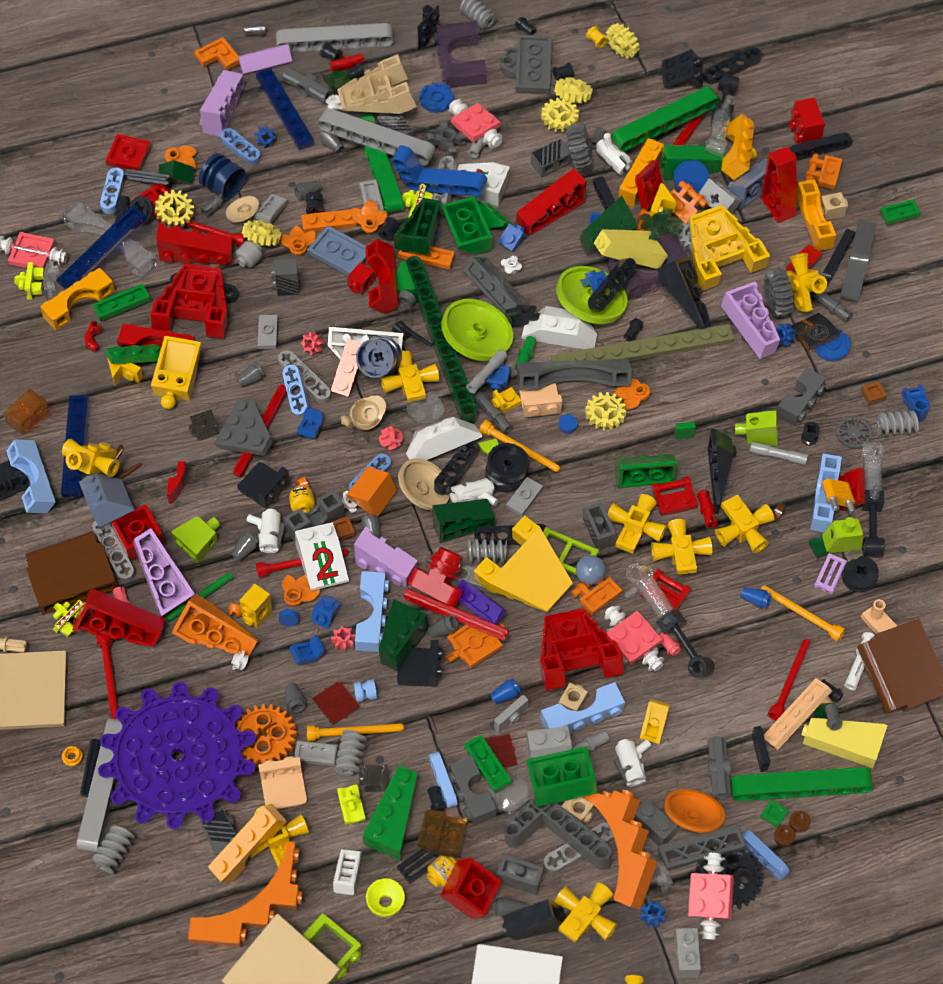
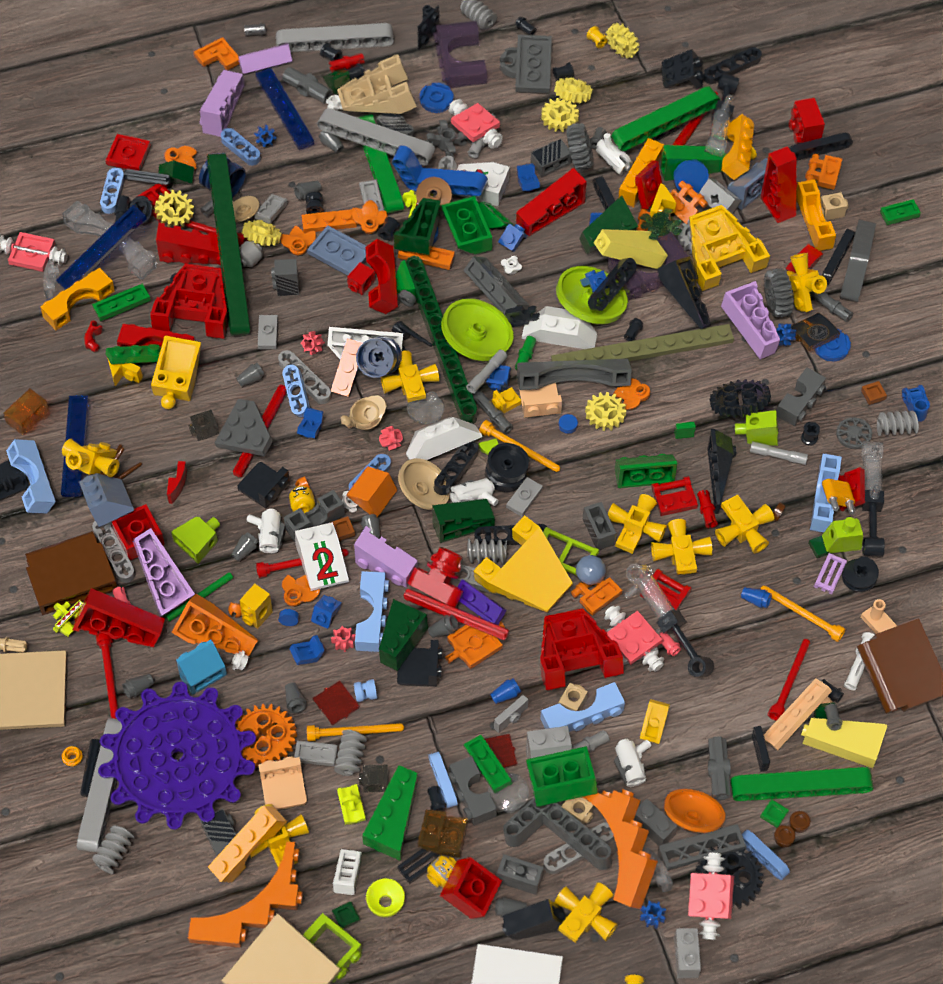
(27, 280): neon yellow hips -> none
(135, 686): none -> dark grey cone
(201, 667): none -> dark azure slope
(228, 244): none -> dark green beam
(345, 915): none -> dark green tile
(434, 184): none -> medium nougat dish
(527, 178): none -> blue bracket
(726, 399): none -> black gear

